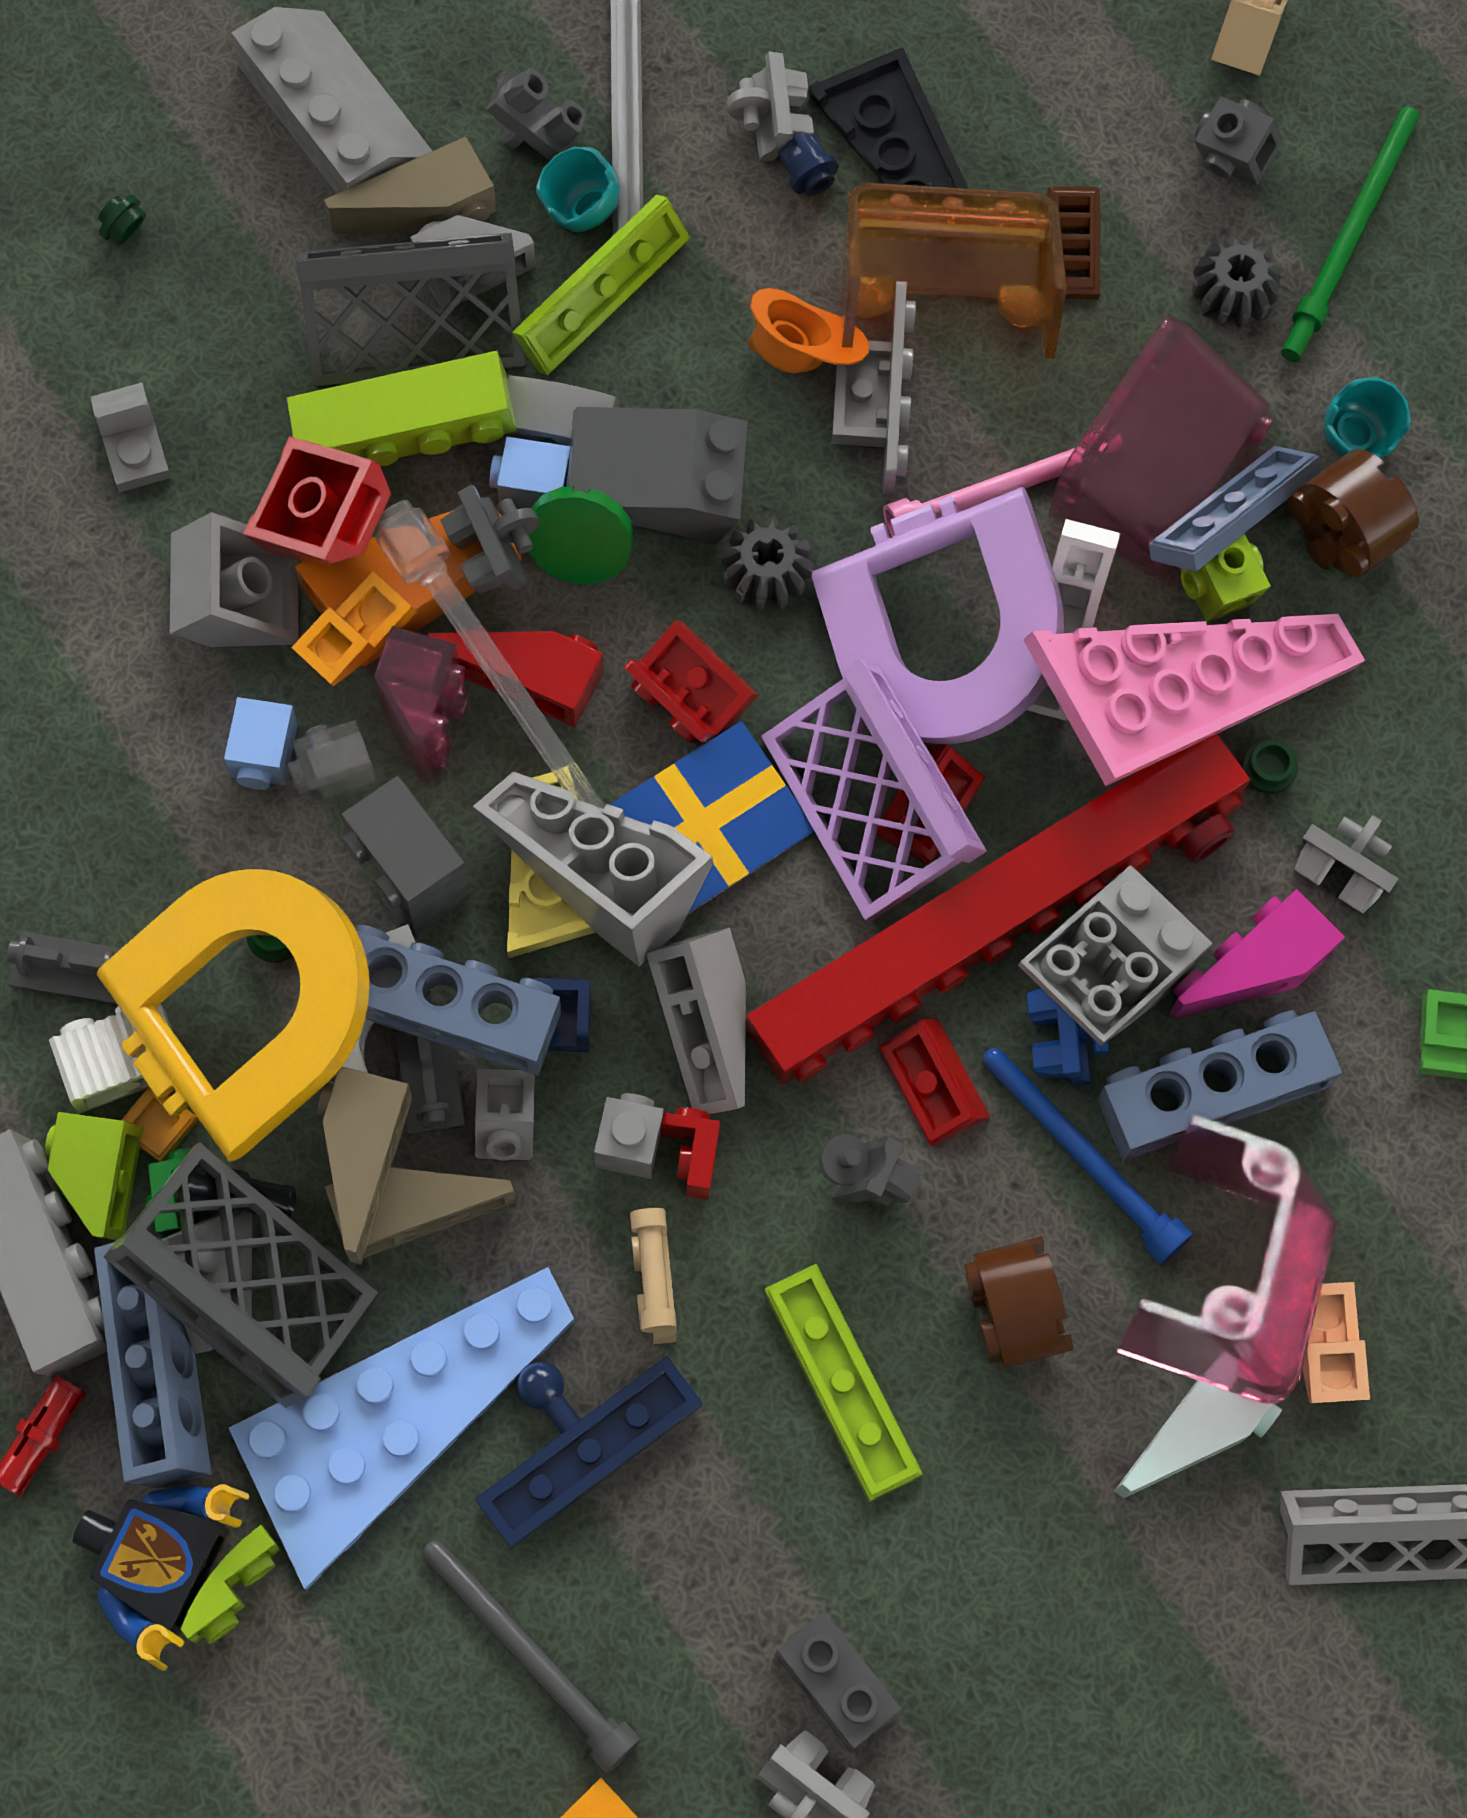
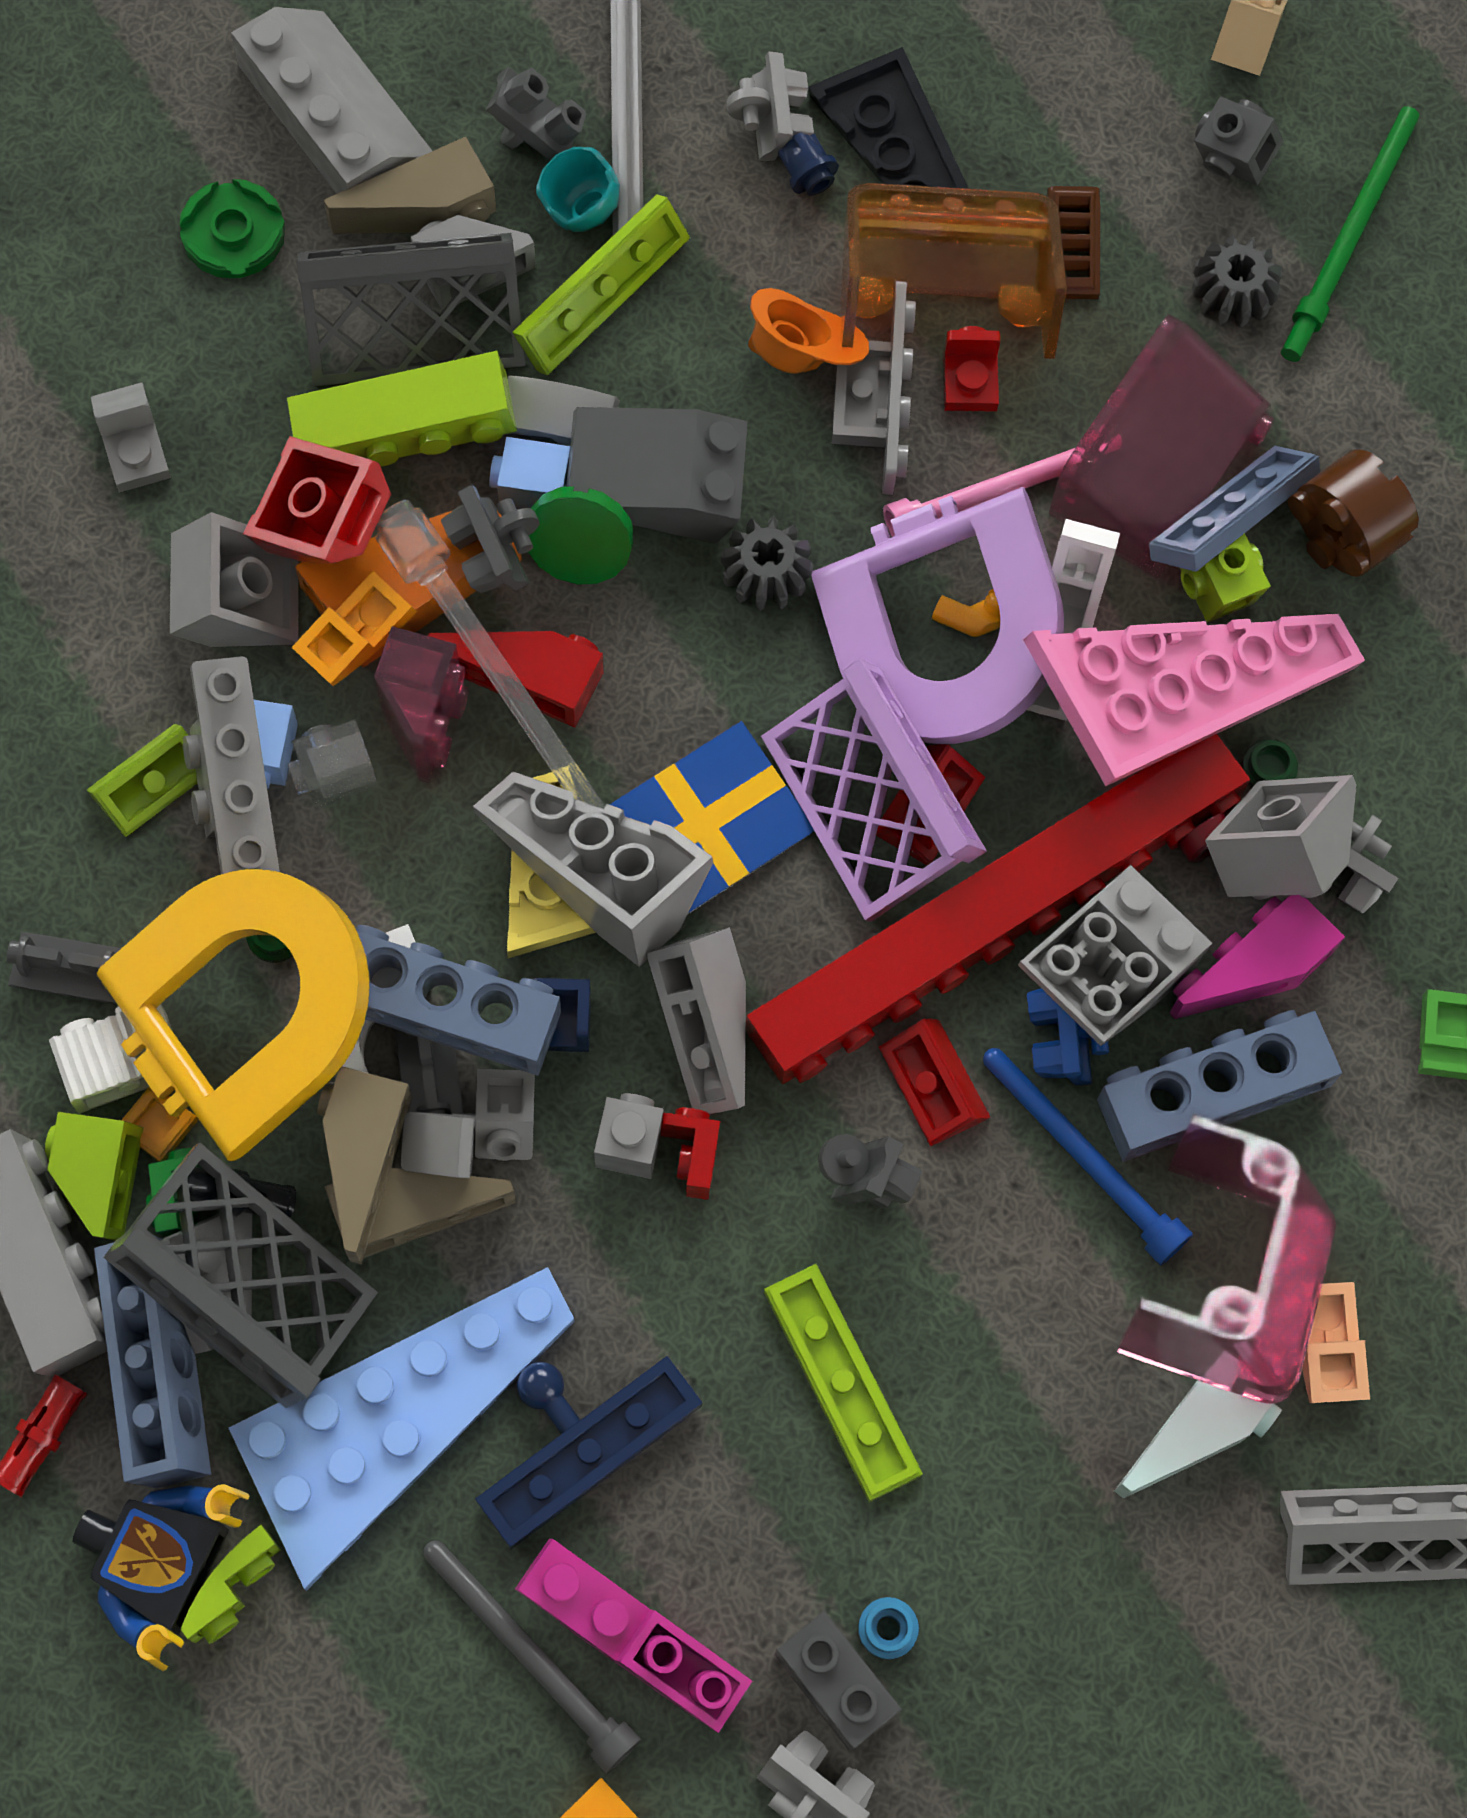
(121, 218): dark green plate -> none
(145, 782): none -> lime slope
(229, 766): none -> light grey bracket
(233, 245): none -> green tile
(415, 862): dark grey brick -> none
(438, 1143): none -> light grey slope
(633, 1635): none -> dark pink slope
(652, 1259): tan plate -> none
(691, 684): red bracket -> none
(901, 1614): none -> dark azure plate
(971, 369): none -> red bracket
(971, 620): none -> light orange arm
(1020, 1303): reddish brown brick -> none
(1286, 837): none -> light grey slope
(1369, 408): teal hair -> none

